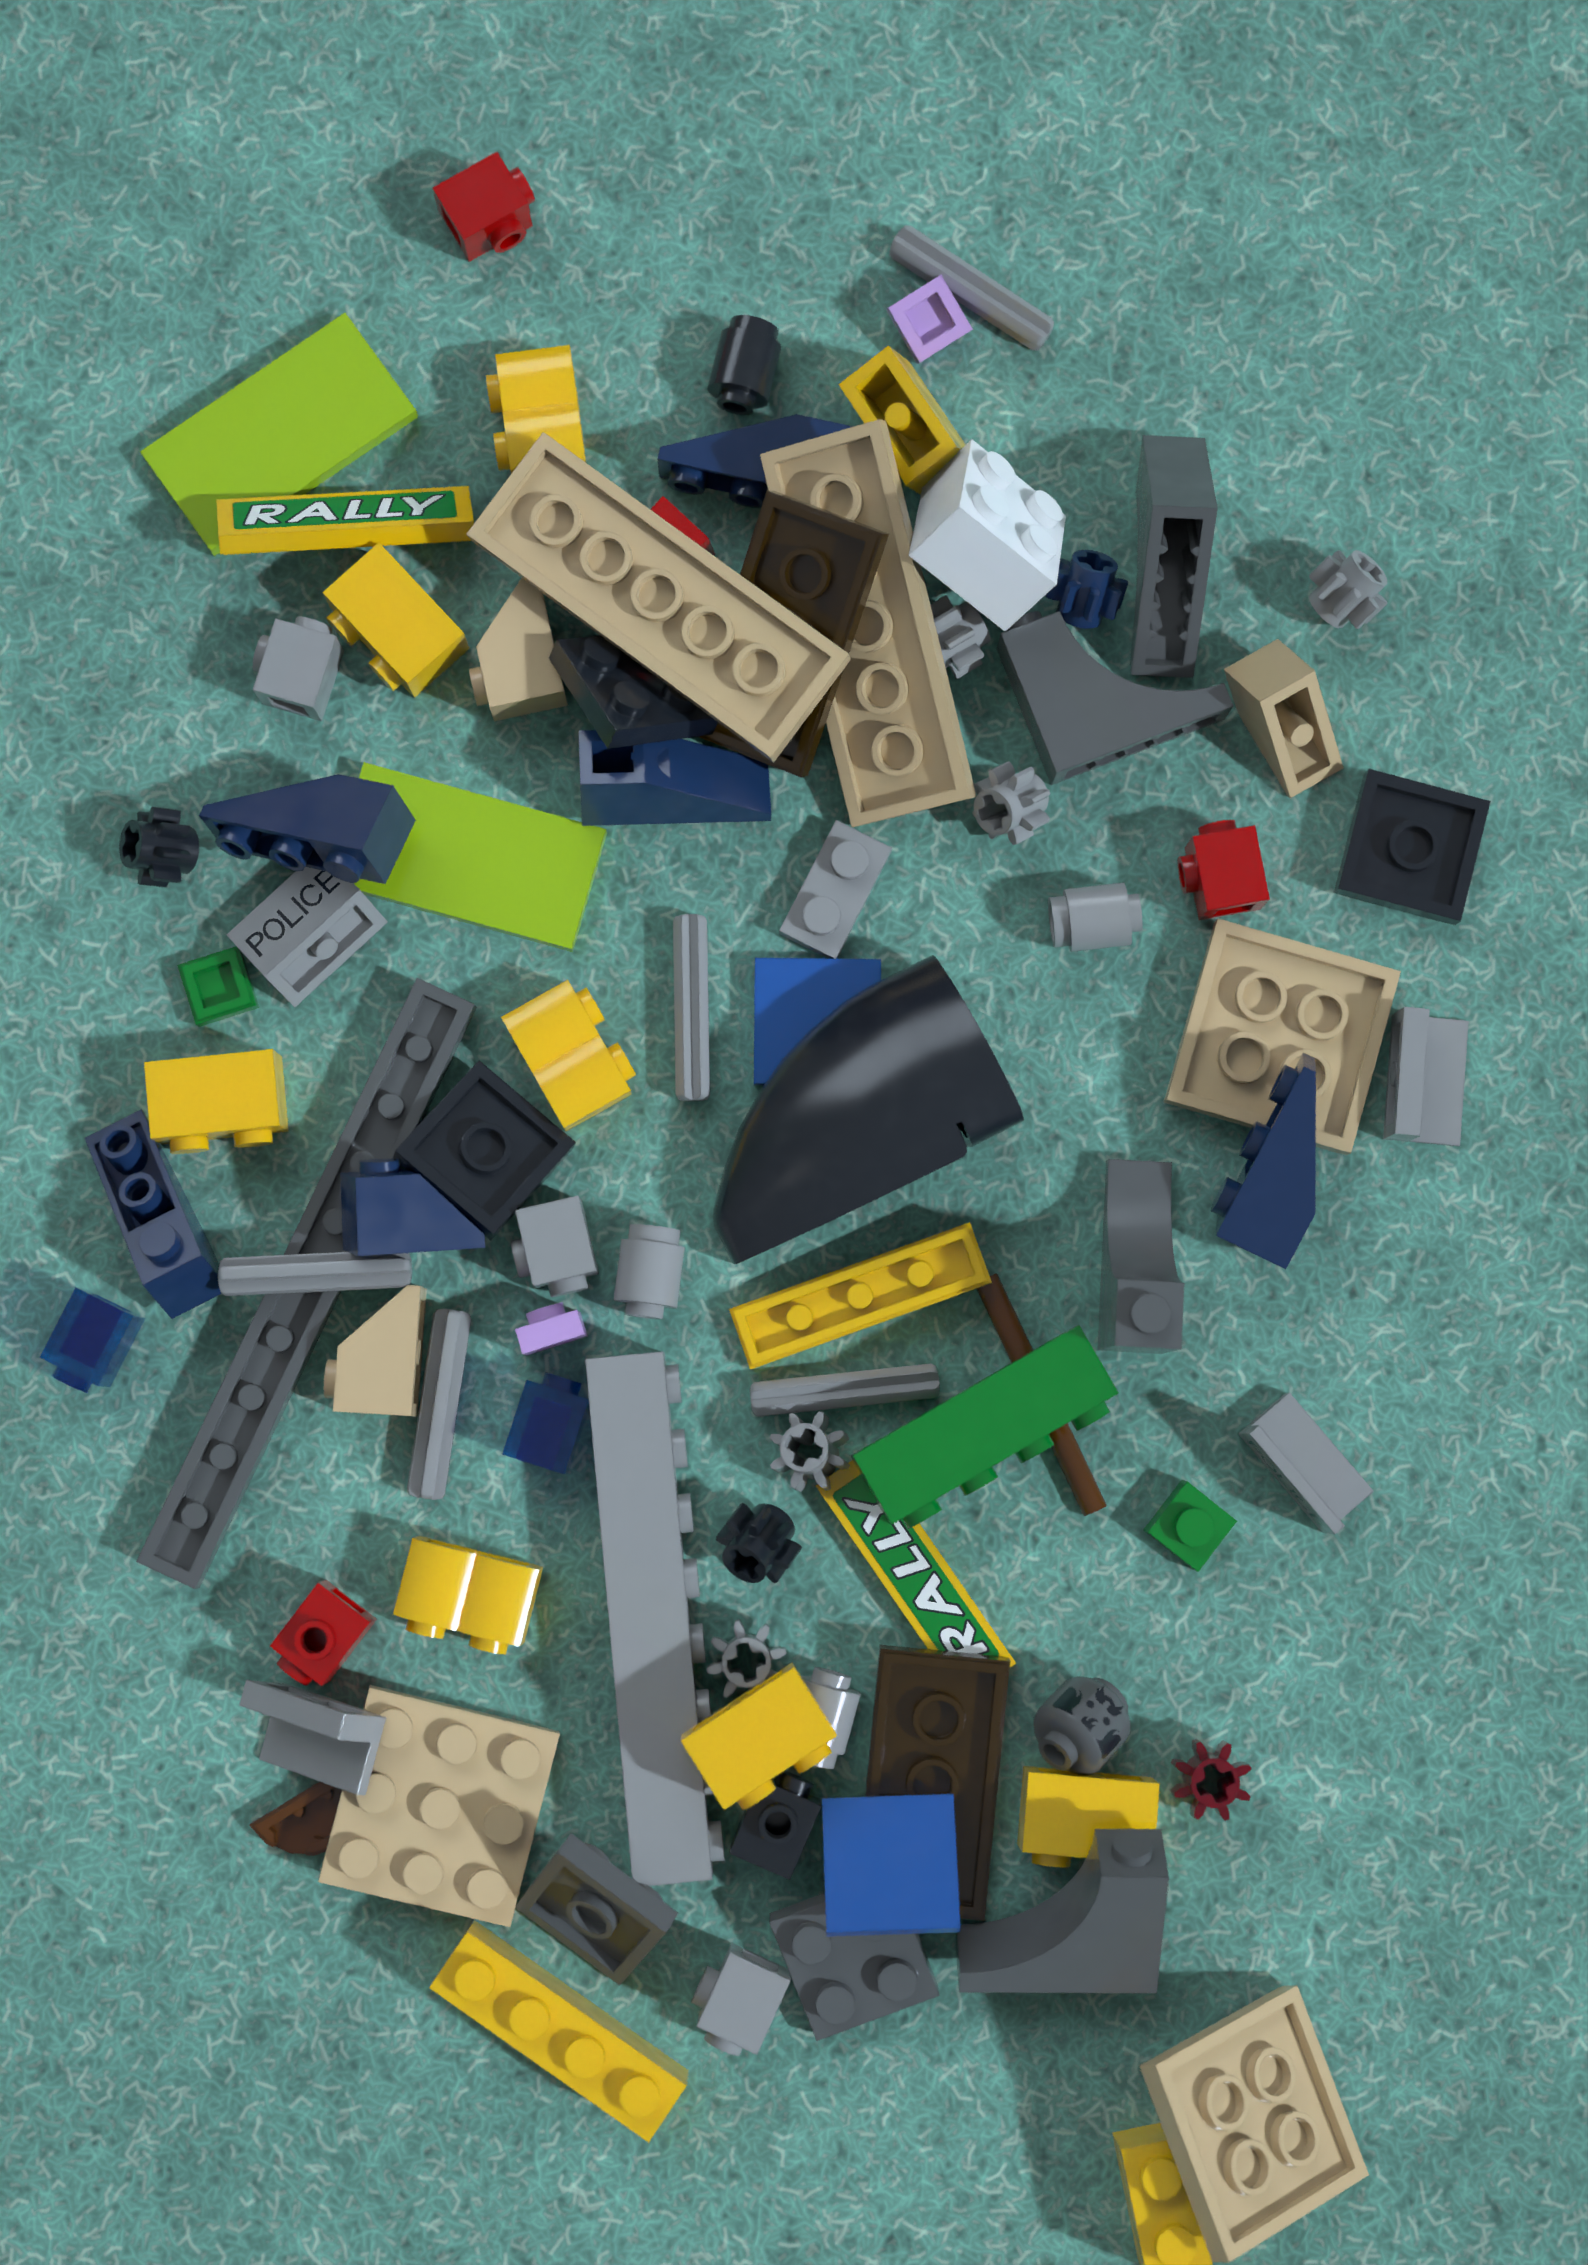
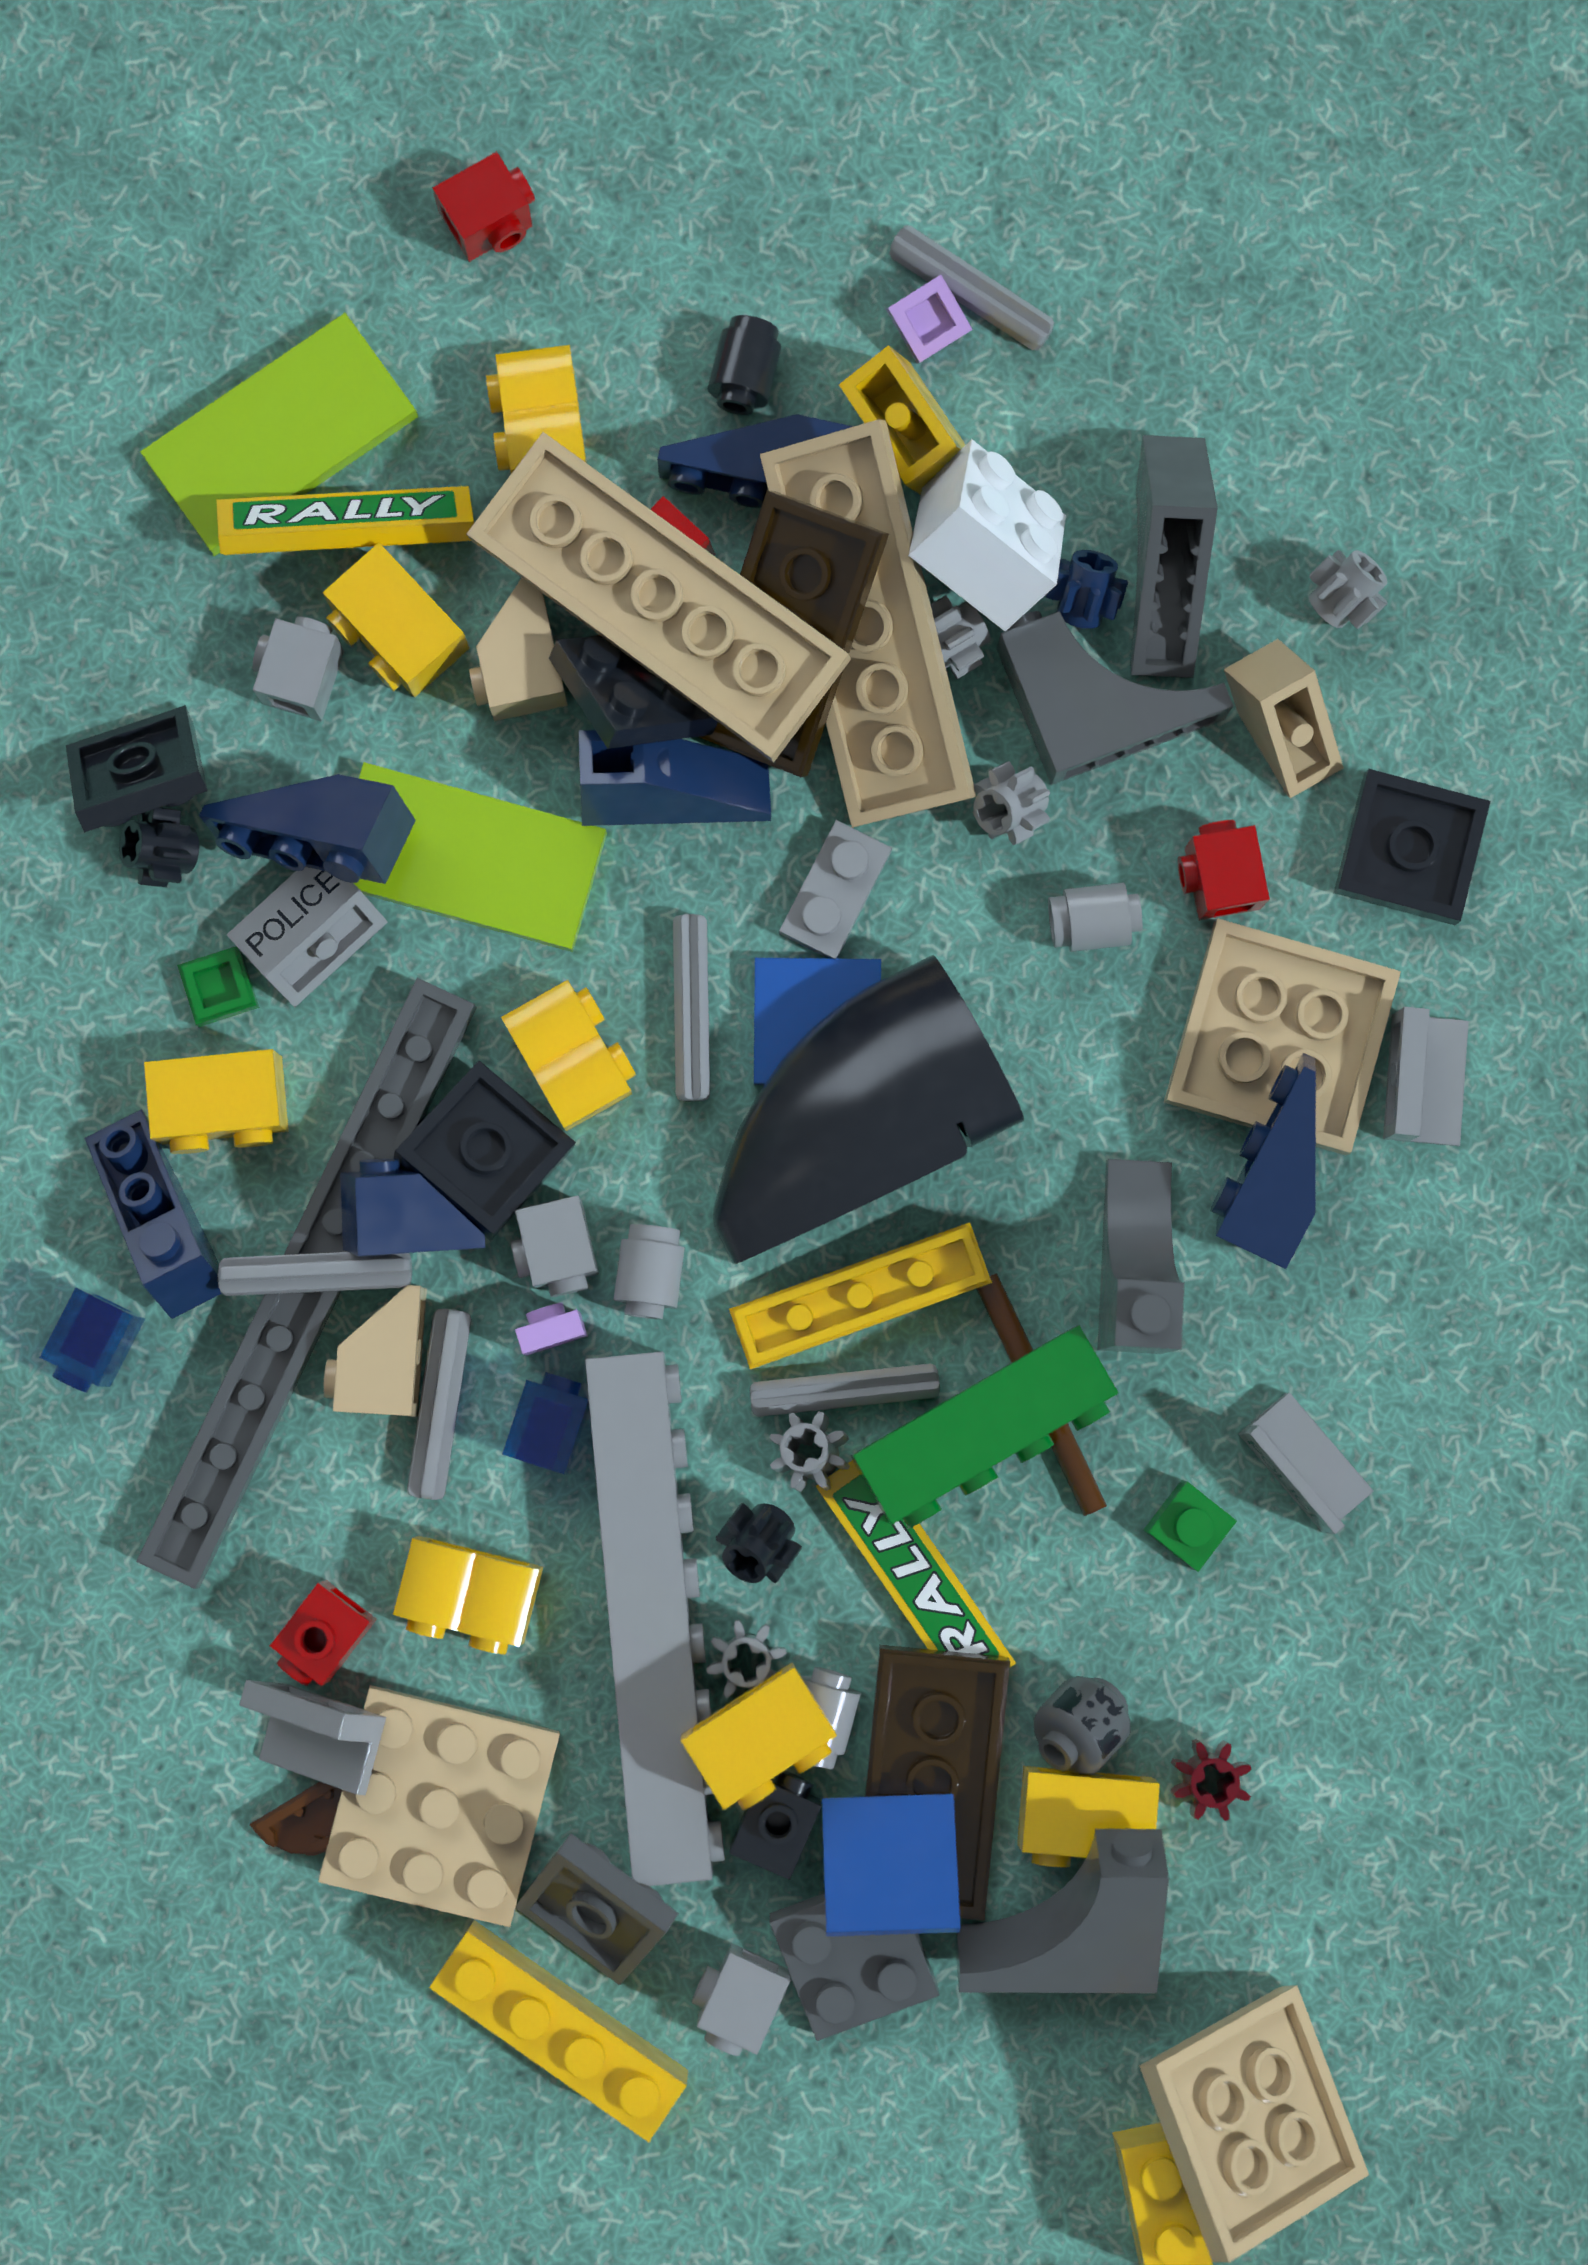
(135, 769): none -> black plate

